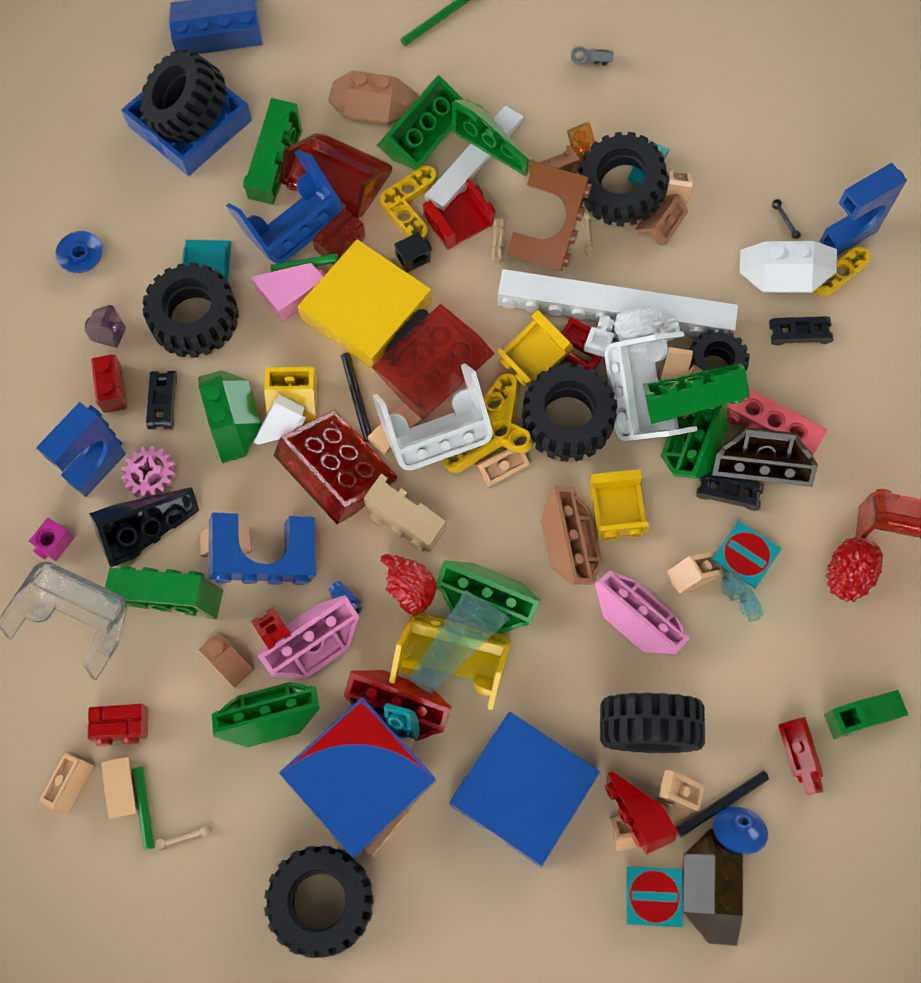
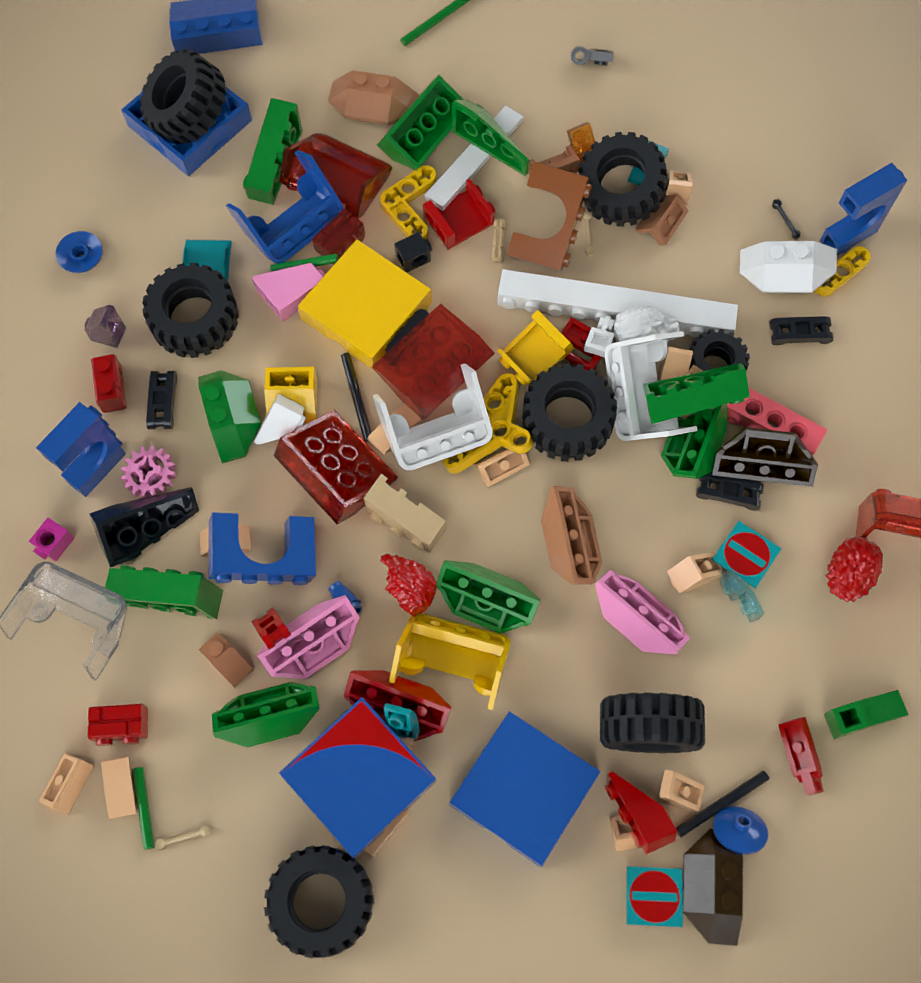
(461, 635): clear light blue wing -> none
(618, 504): yellow panel -> none

